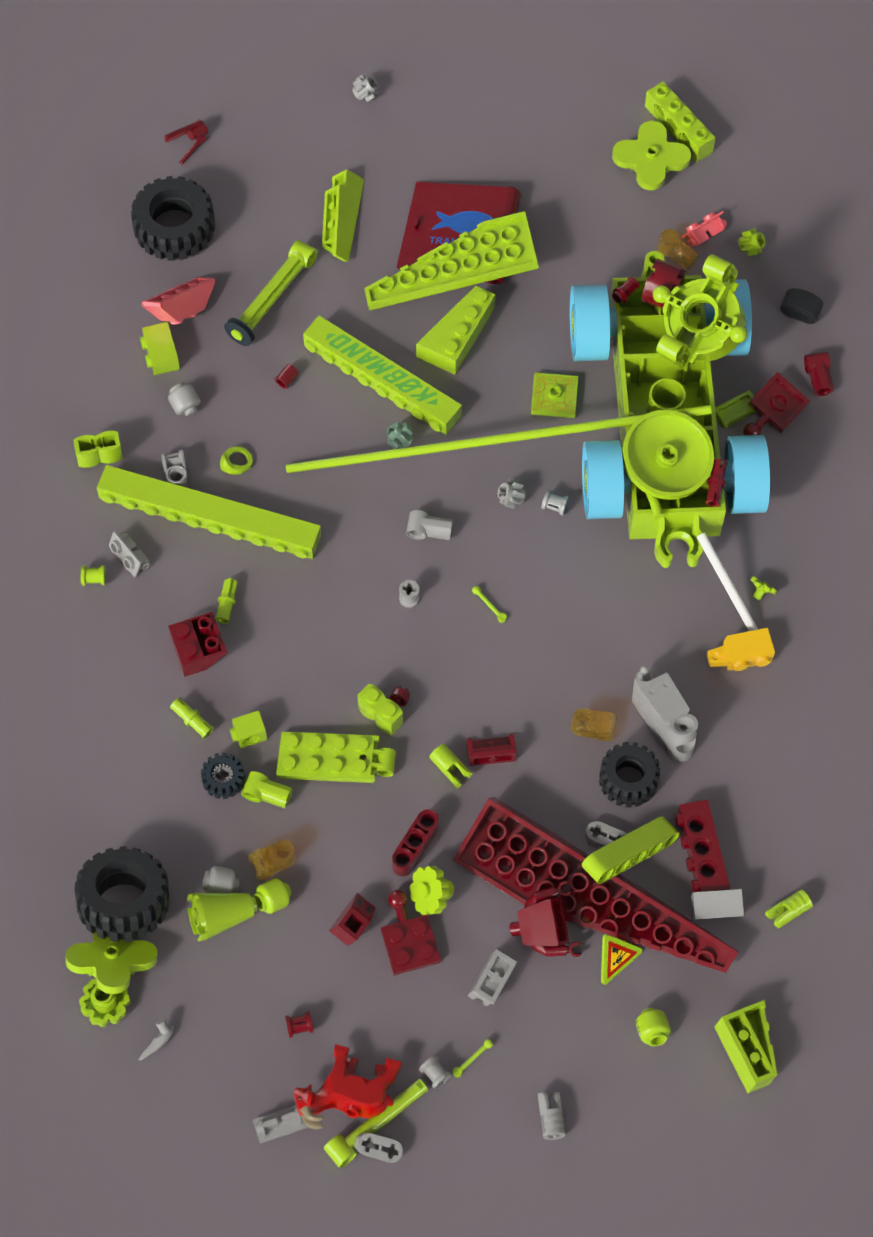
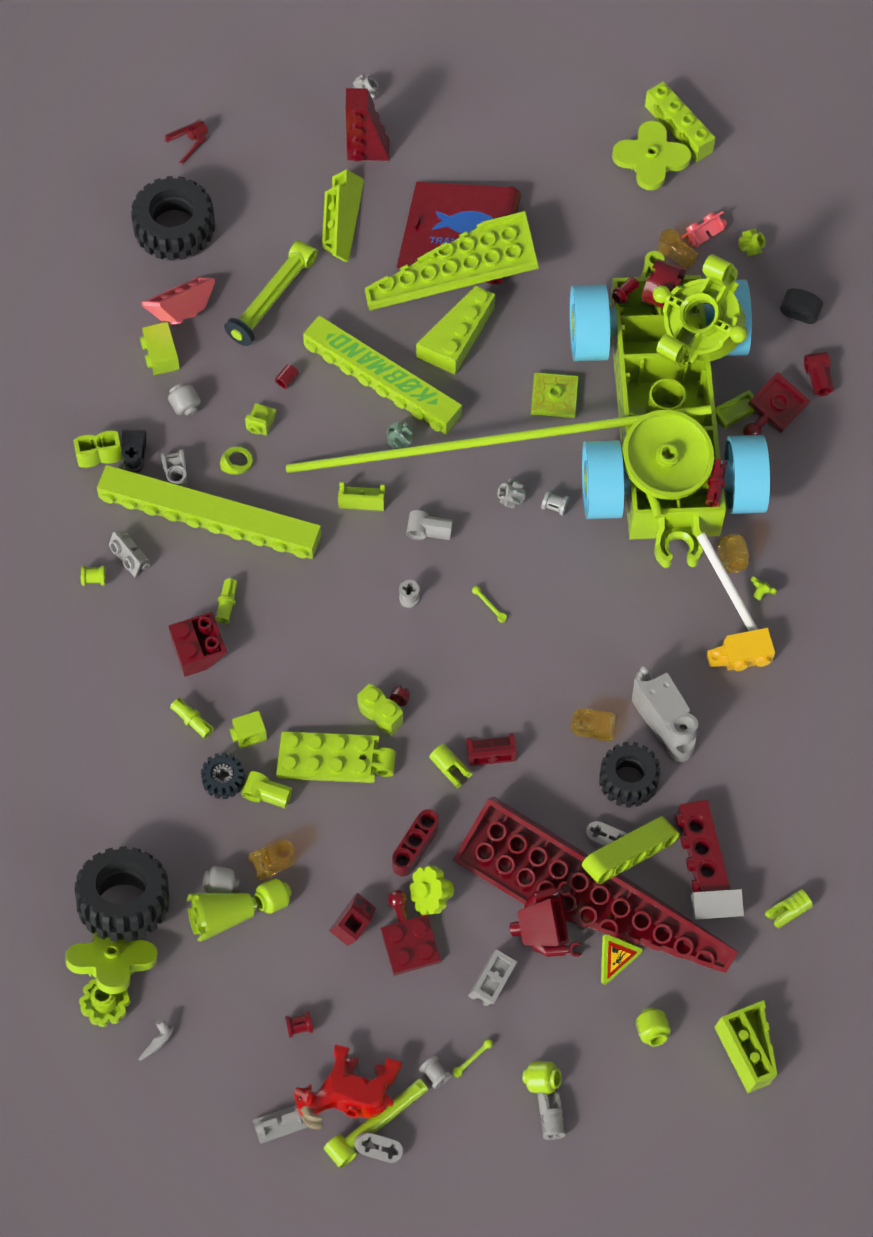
(133, 449): none -> black piece
(260, 419): none -> lime bracket
(361, 497): none -> lime hinge
(364, 130): none -> dark red wedge
(542, 1077): none -> lime head
(733, 553): none -> clear yellow gear

